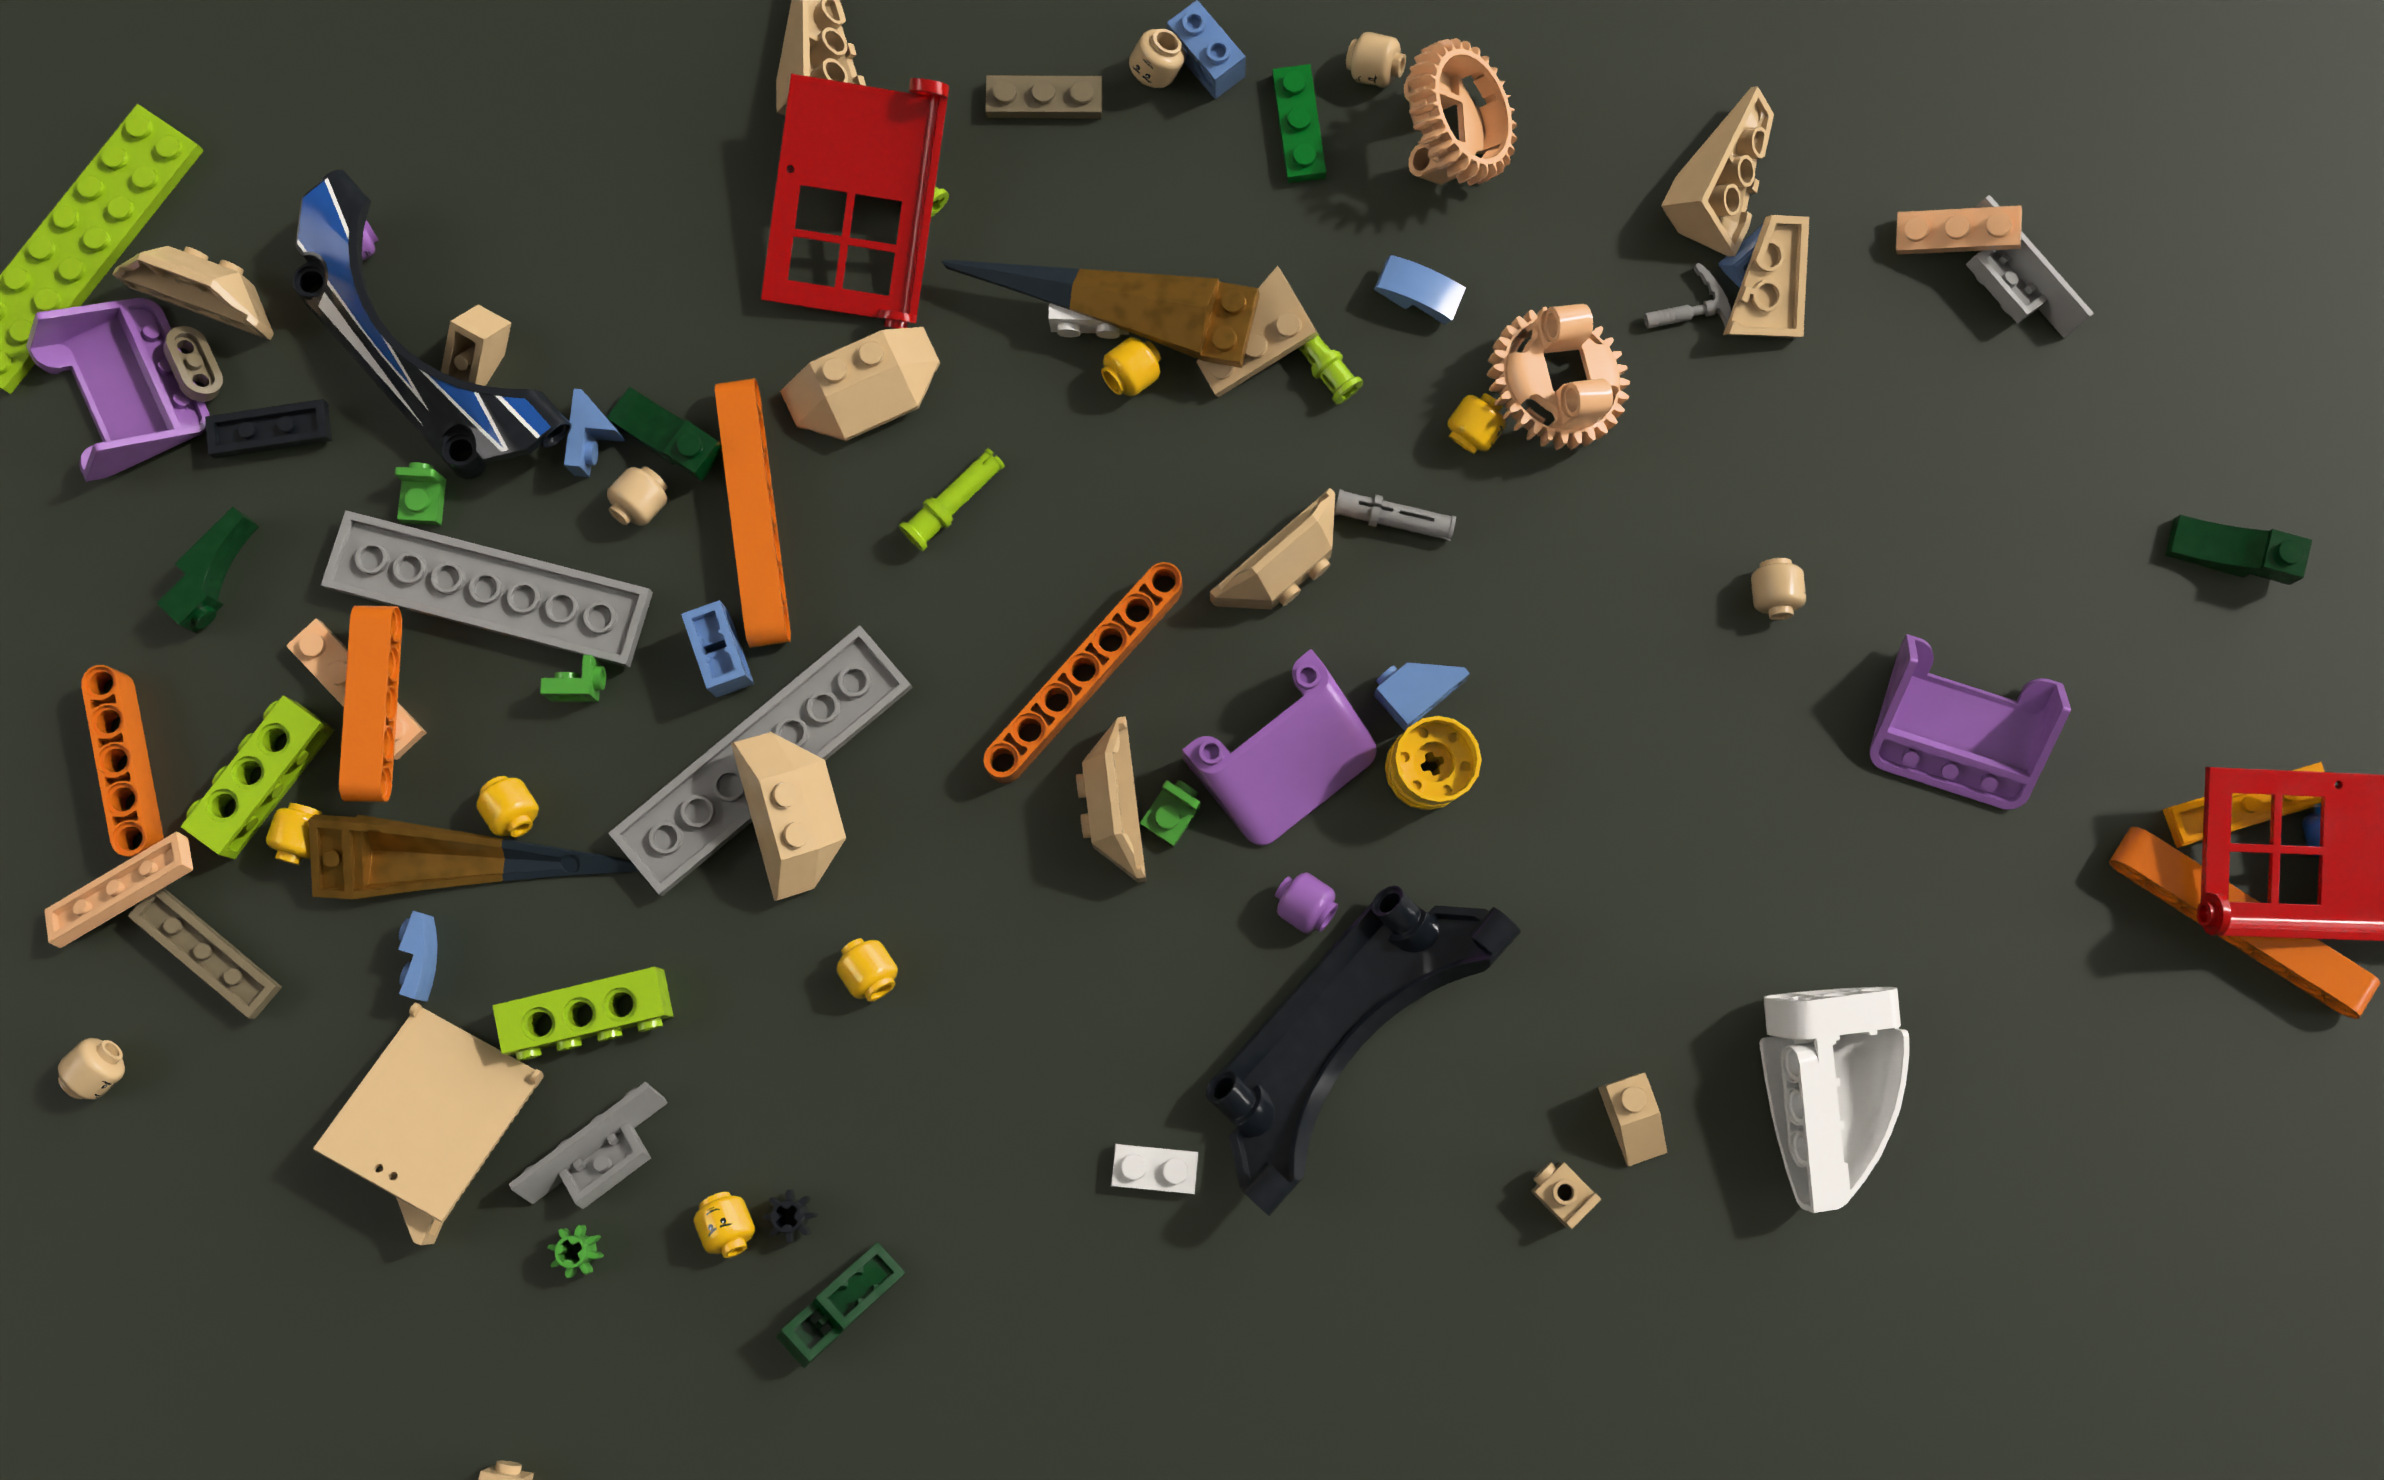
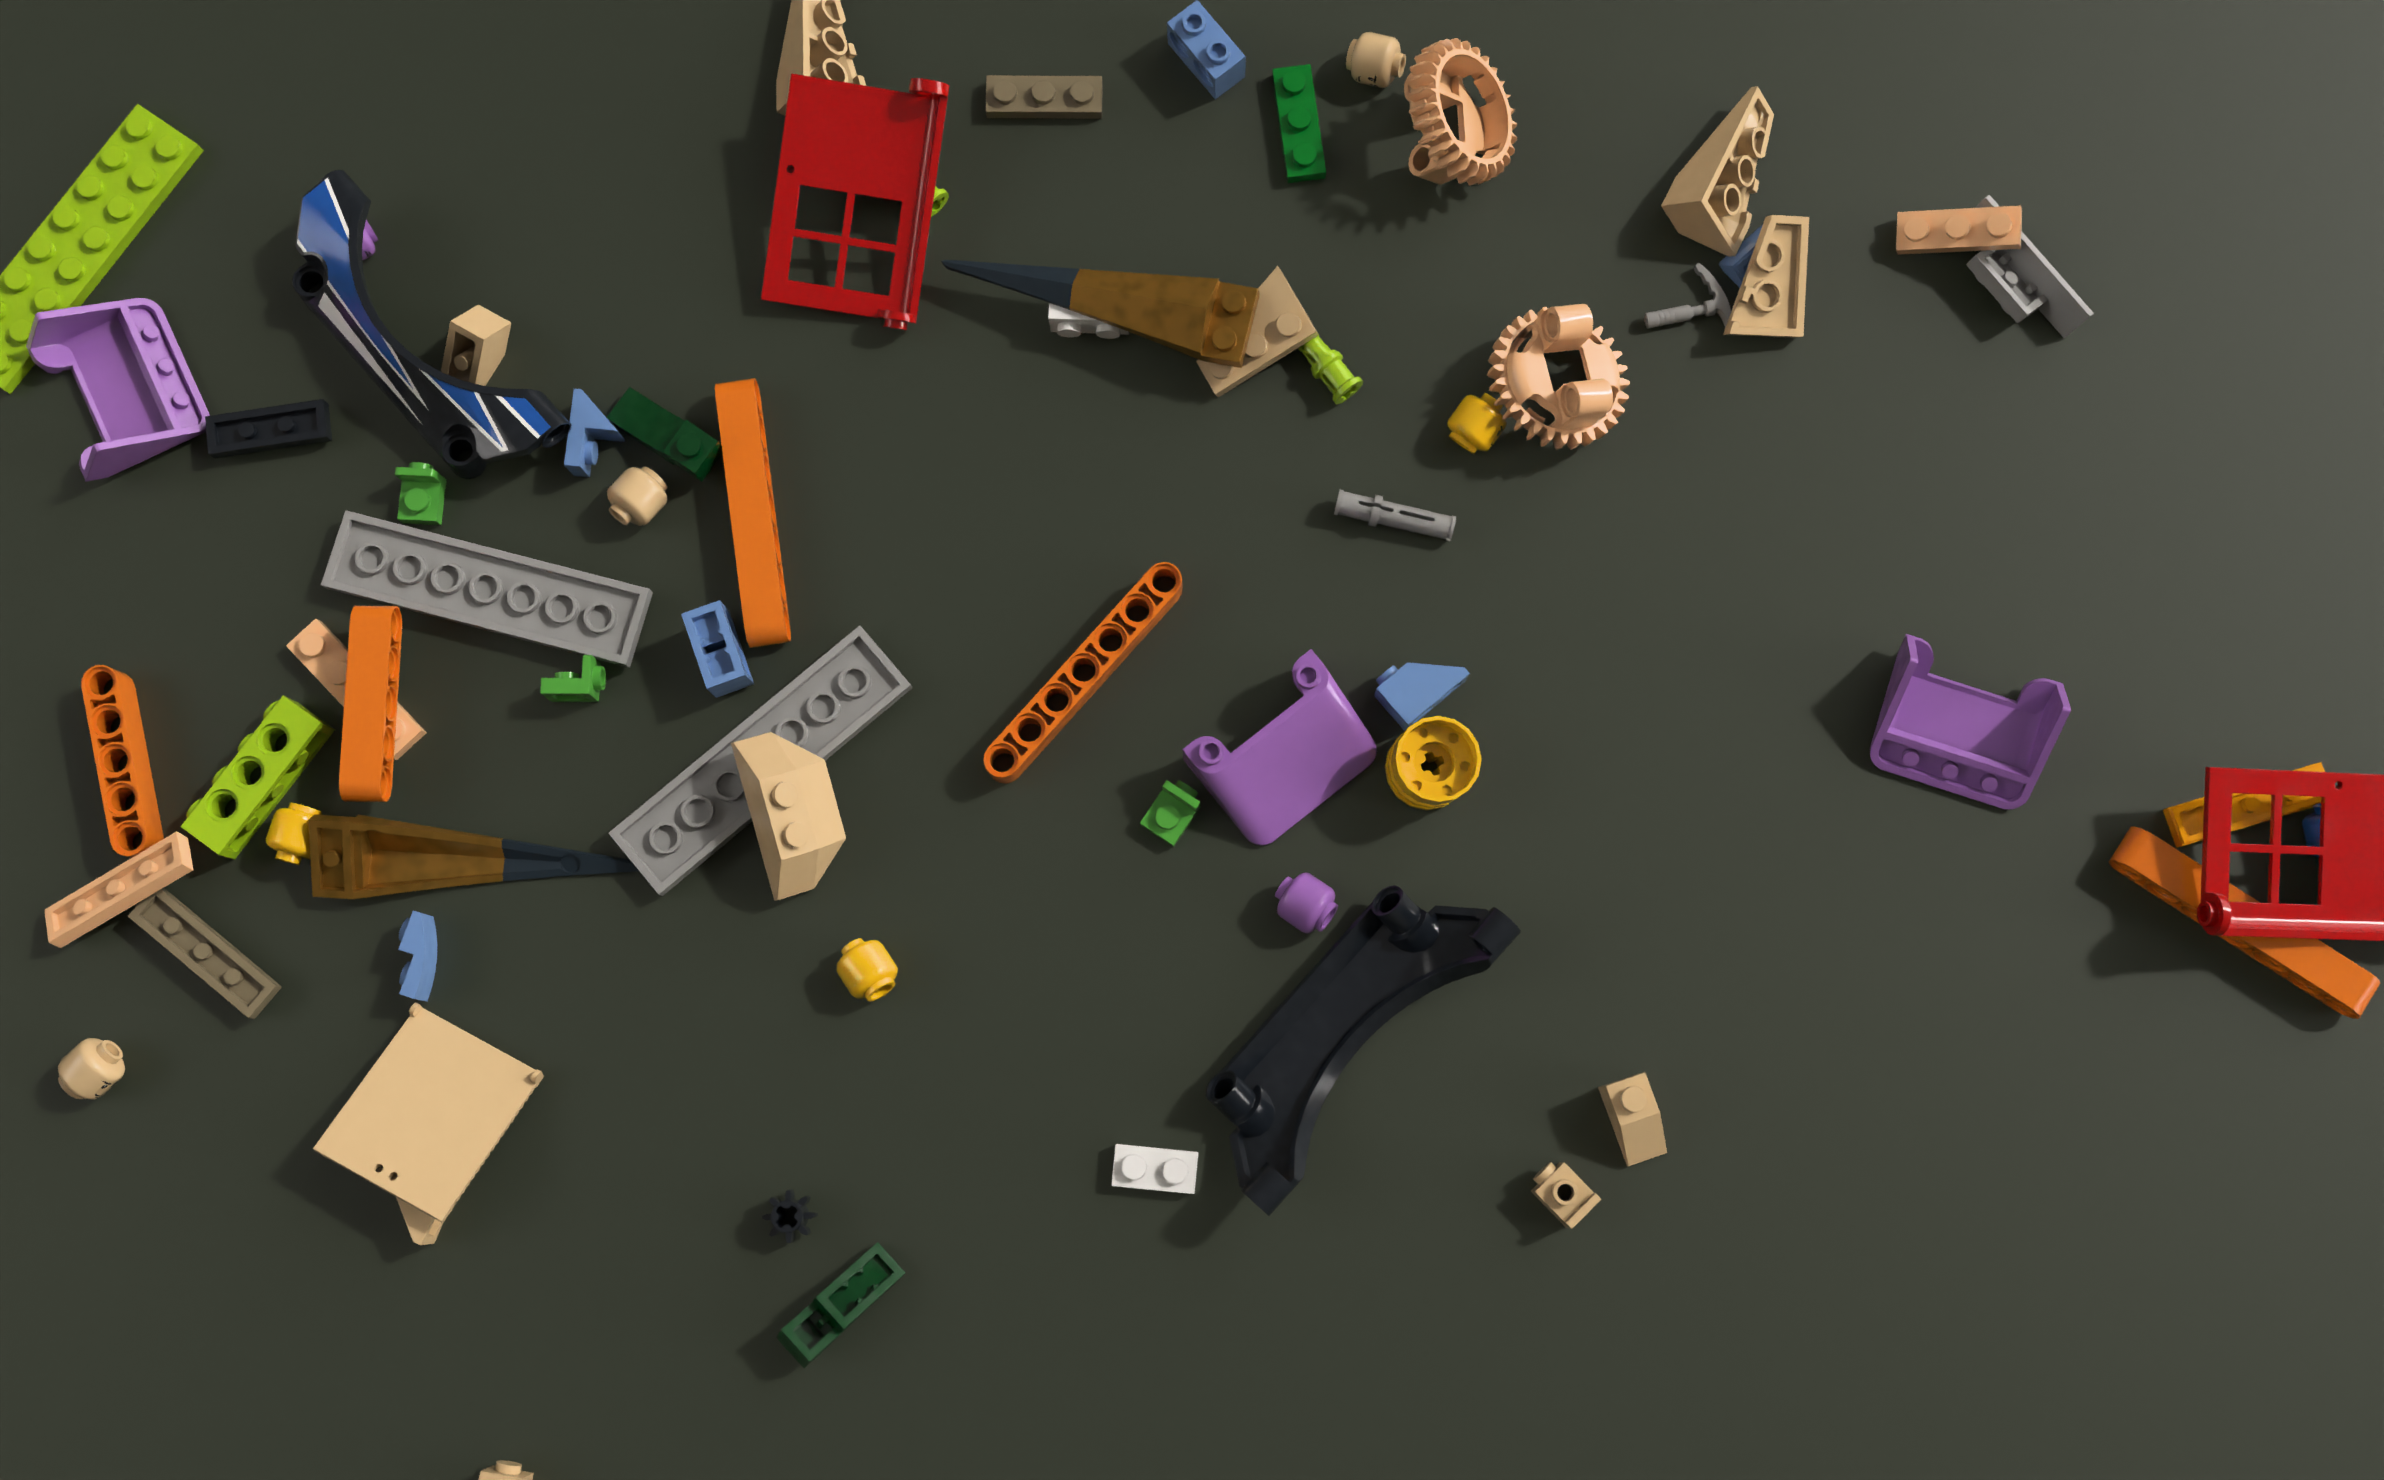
(193, 367): dark tan plate -> none
(195, 596): dark green slope -> none
(198, 286): tan wedge -> none
(507, 806): yellow head -> none
(518, 1018): lime brick -> none
(565, 1246): bright green gear -> none
(595, 1155): light grey bracket -> none
(724, 1224): yellow head -> none
(863, 383): tan wedge -> none
(939, 511): lime pin -> none
(1112, 801): tan wedge -> none
(1131, 366): yellow head -> none
(1157, 58): tan head -> none
(1283, 562): tan wedge -> none
(1420, 286): medium blue slope -> none
(1778, 588): tan head -> none
(1833, 1086): white panel -> none
(2239, 550): dark green slope -> none

